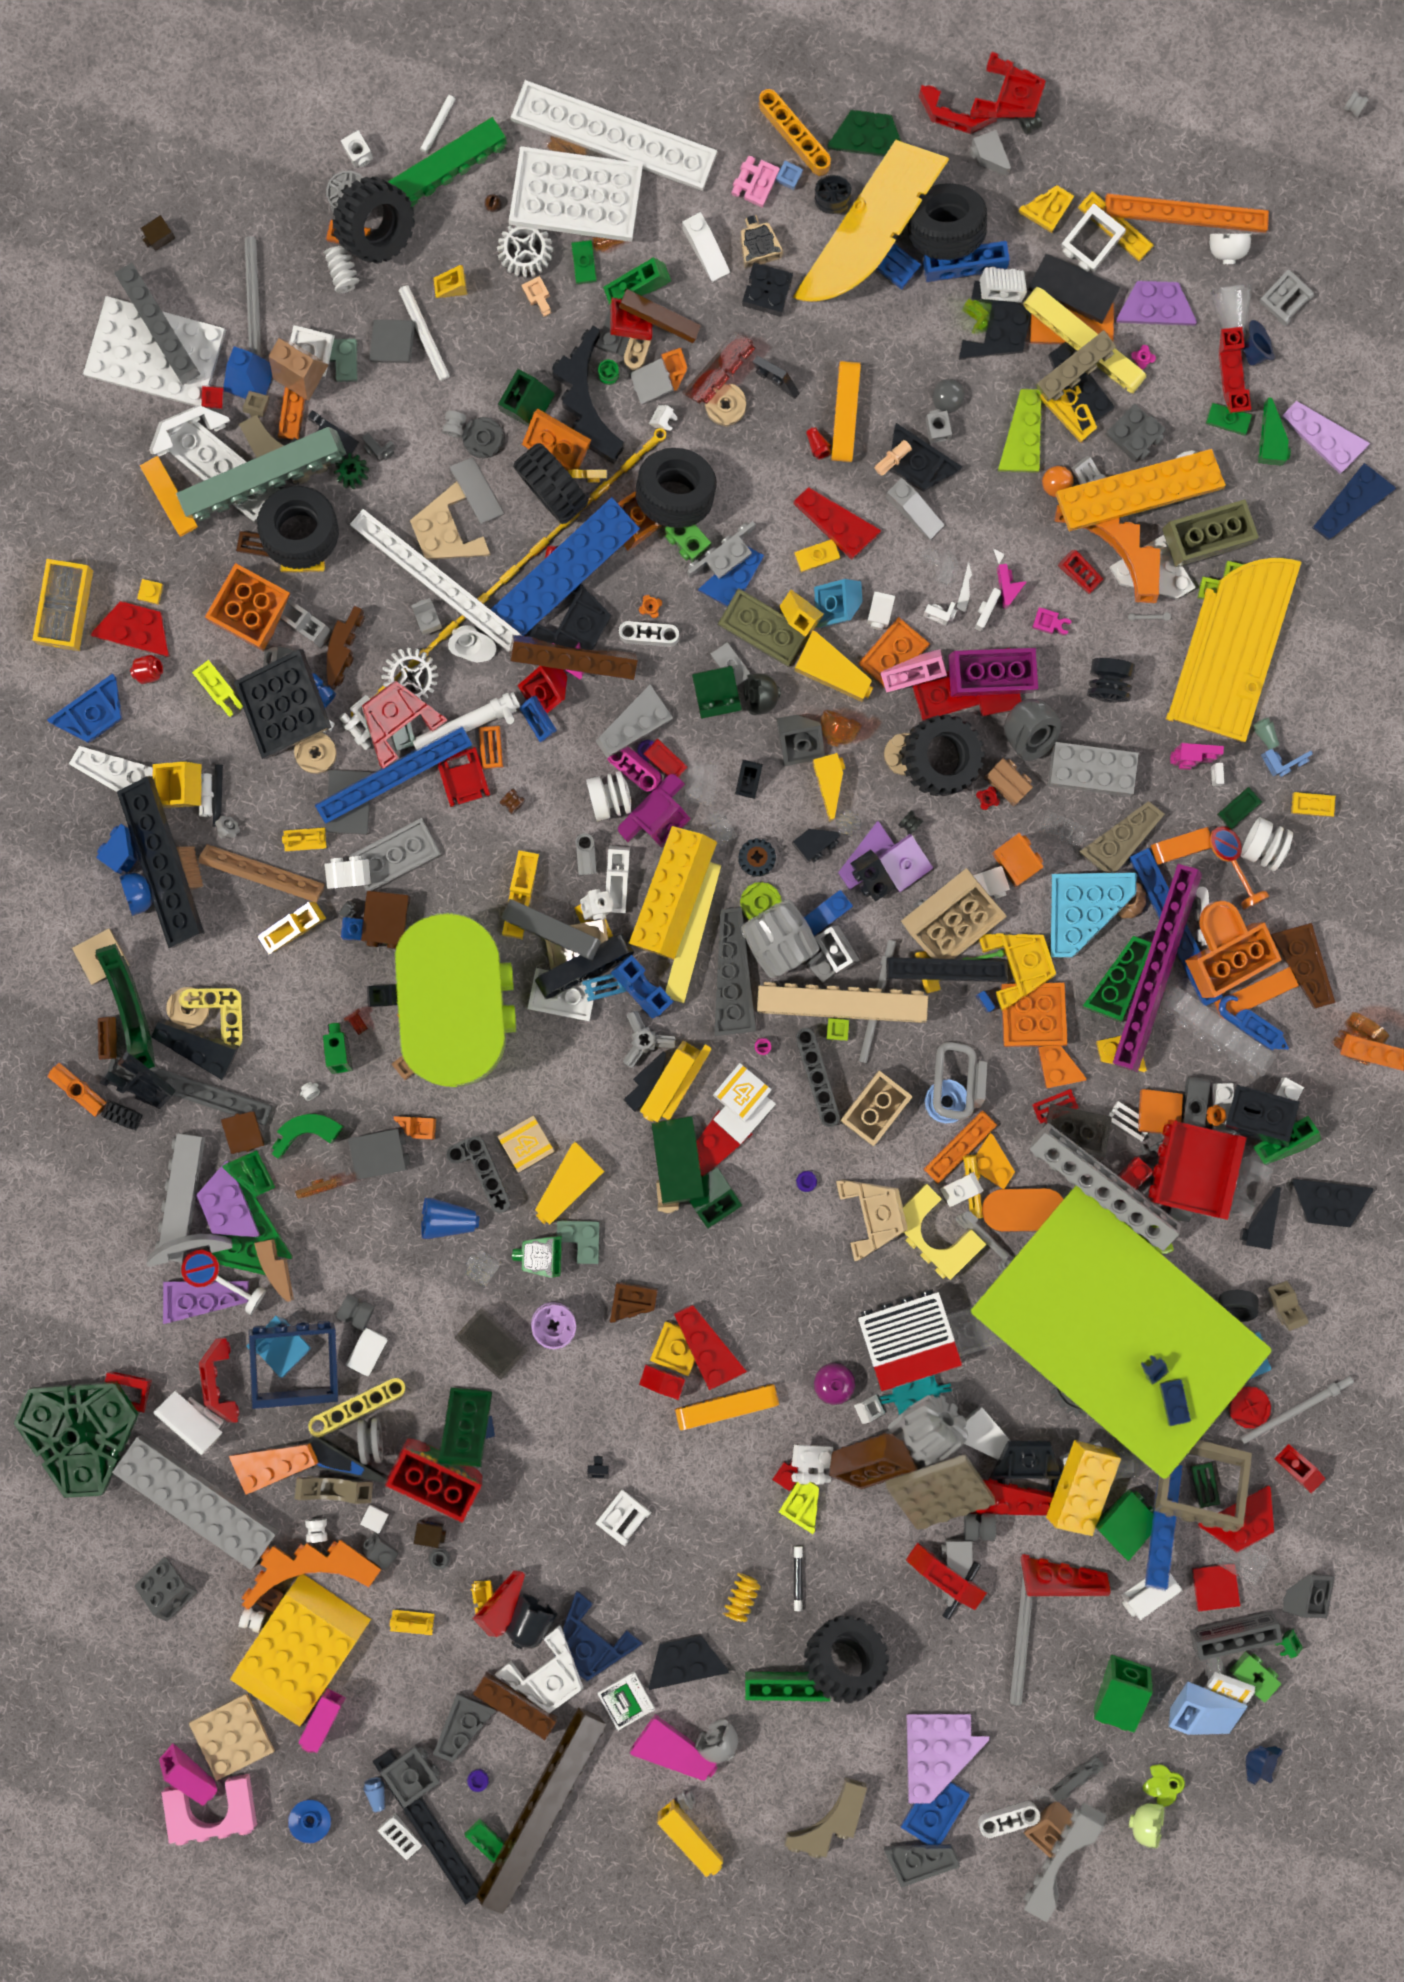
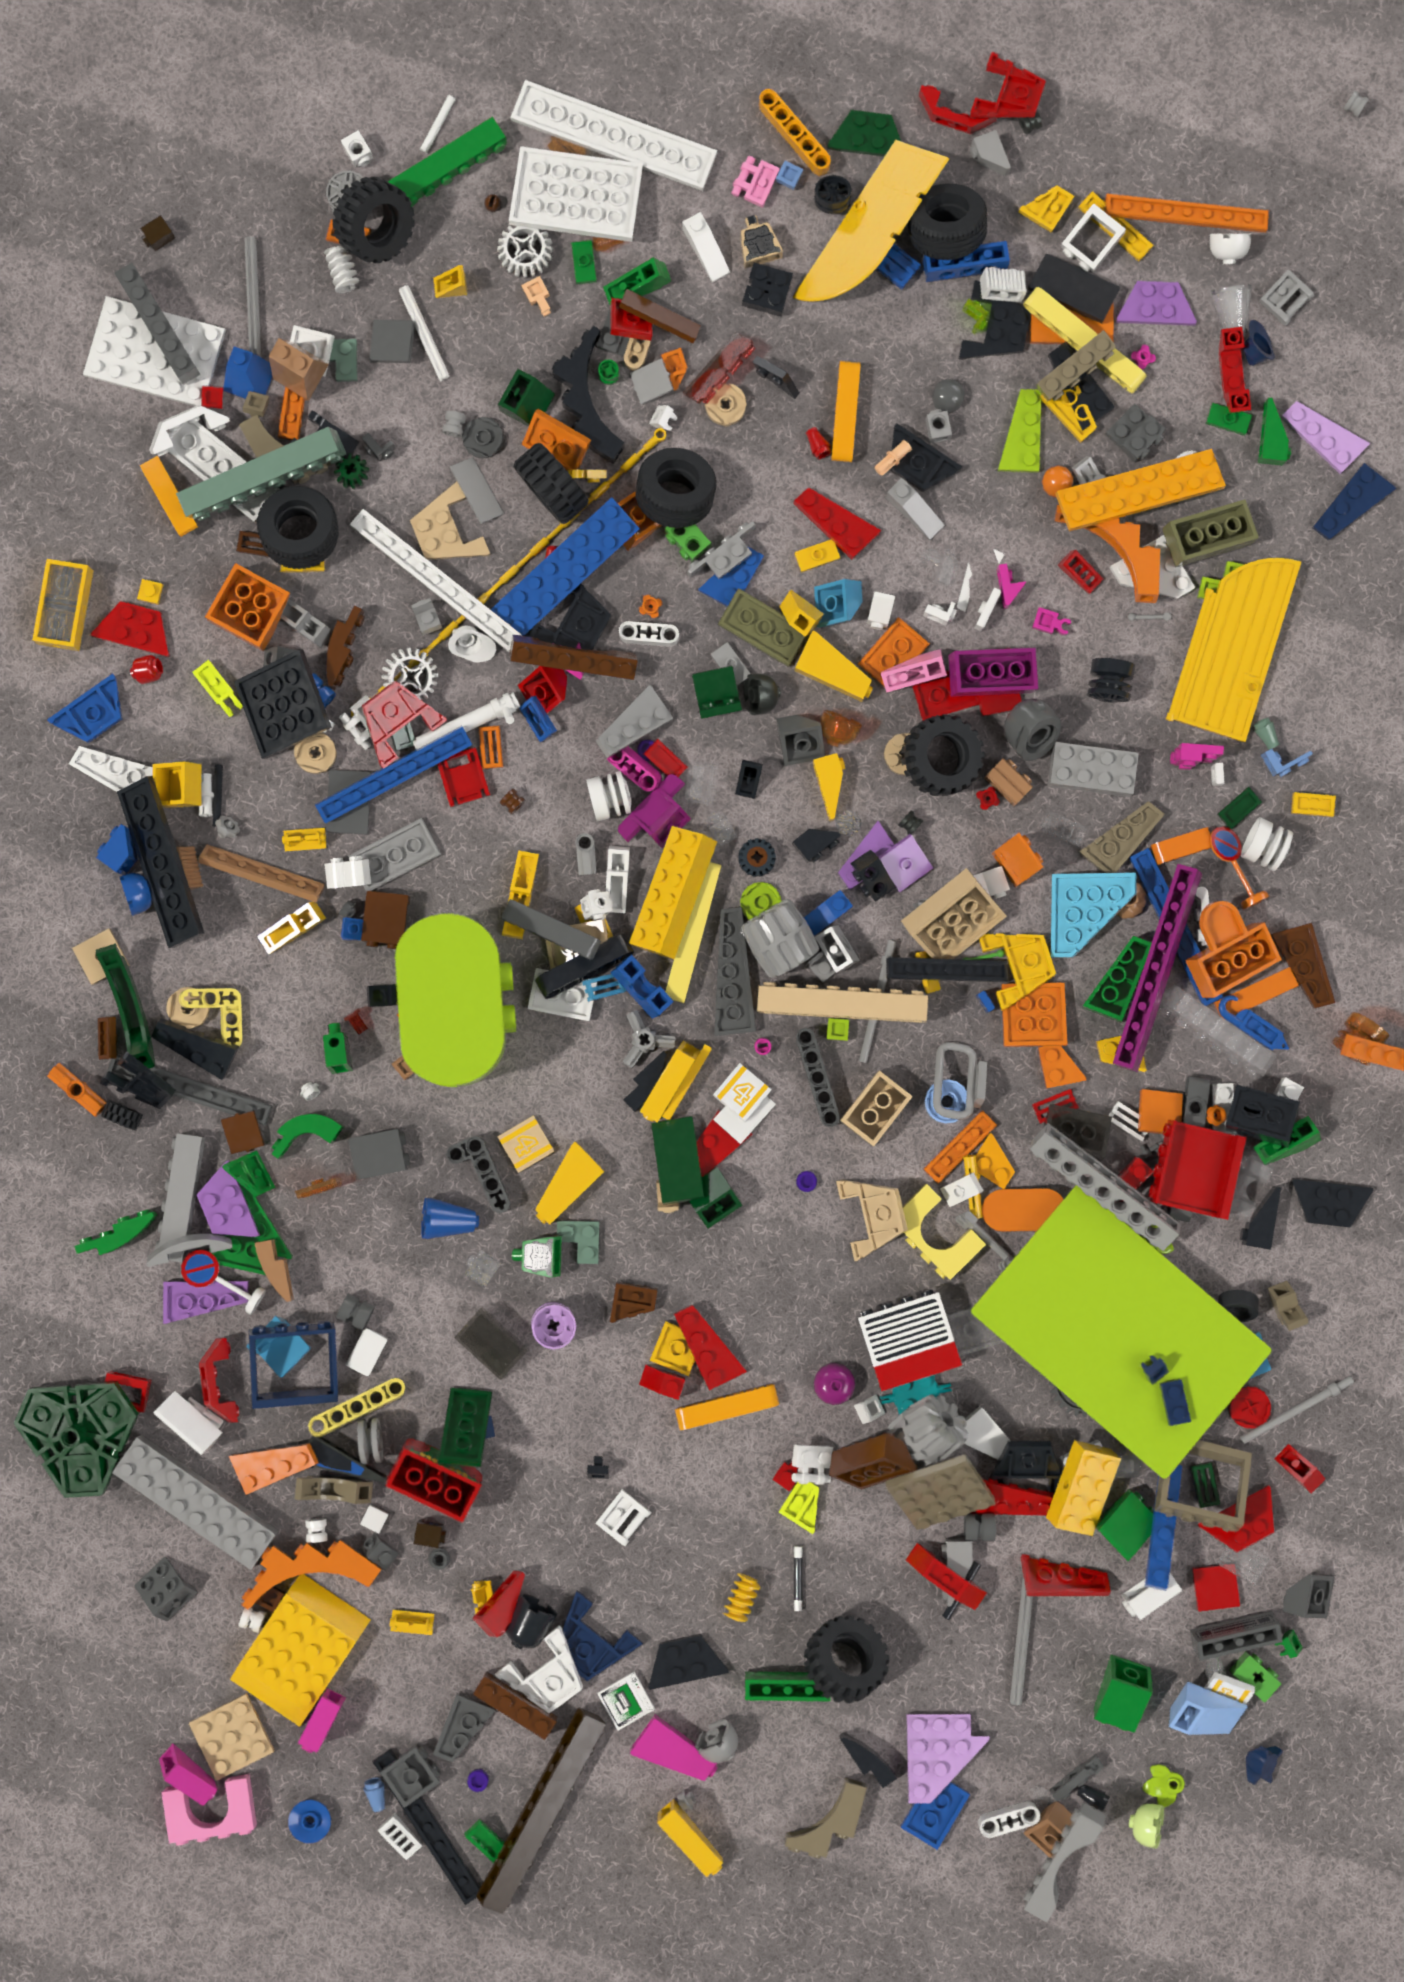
(124, 1232): none -> green slope
(417, 1127): orange slope -> none
(868, 1760): none -> black slope
(921, 1861): dark grey wing -> none
(1093, 1797): none -> black cone

